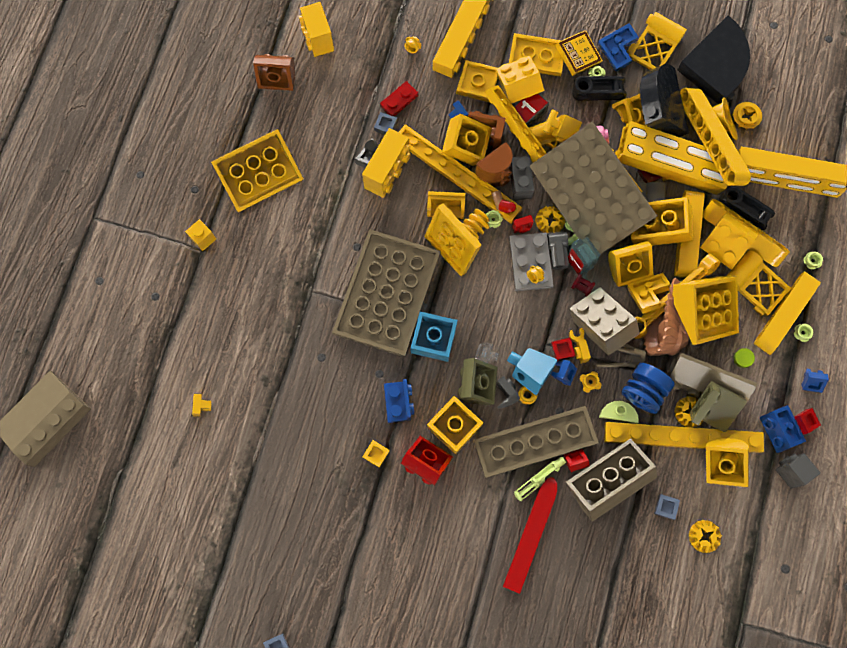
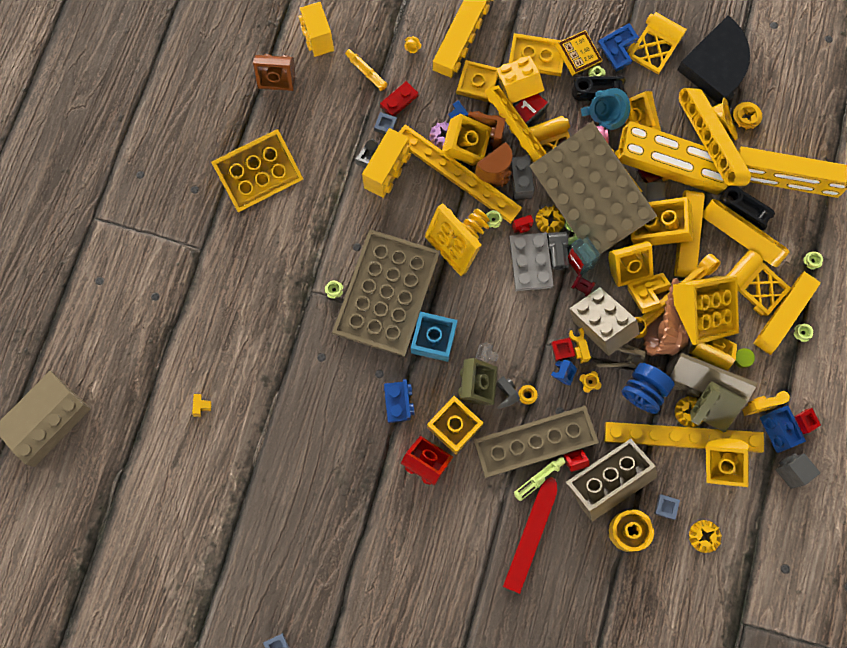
(201, 235): yellow brick -> none
(329, 289): none -> yellowish green plate
(366, 70): none -> yellow piece
(376, 453): yellow plate -> none
(435, 134): none -> lavender gear
(451, 200): yellow hinge -> none
(503, 205): arm -> none
(532, 368): torso -> none
(535, 274): yellow plate -> none
(564, 127): yellow brick -> none
(609, 108): none -> dark azure helmet
(620, 411): yellowish green plate -> none
(641, 526): none -> yellow brick
(663, 101): black brick -> none
(716, 352): none -> yellow brick
(729, 241): yellow brick -> none
(762, 404): none -> yellow plate
(814, 381): blue tile -> none

